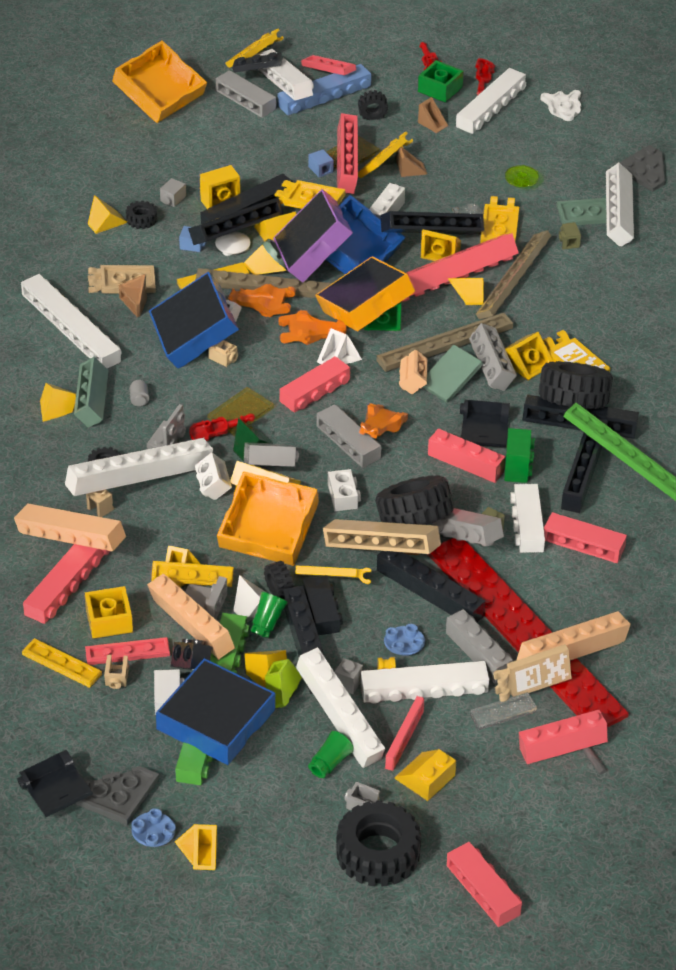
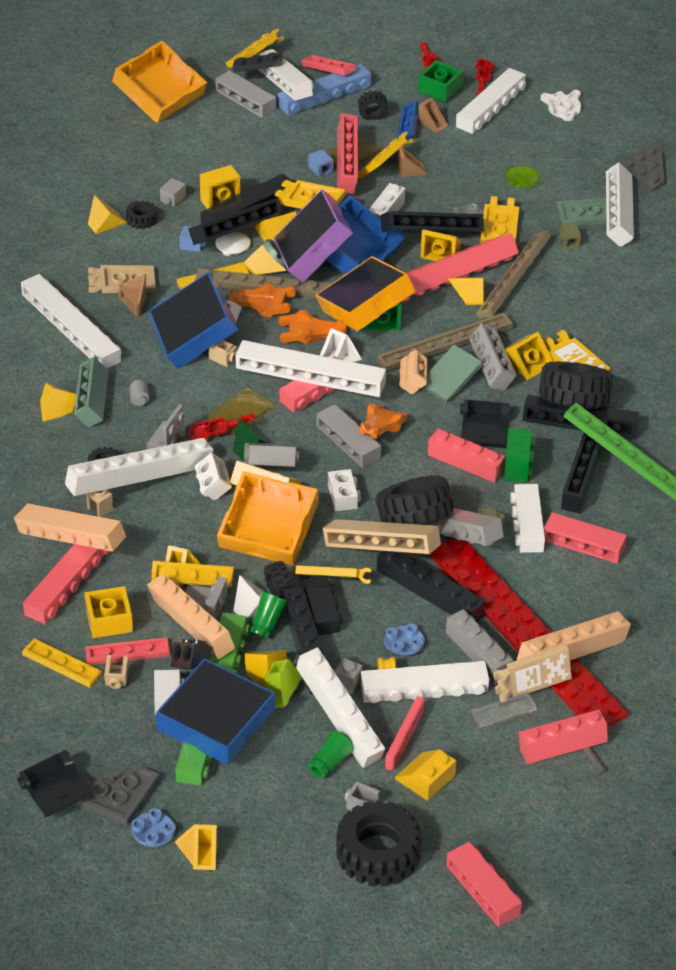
(311, 368): none -> white brick
(409, 119): none -> blue plate

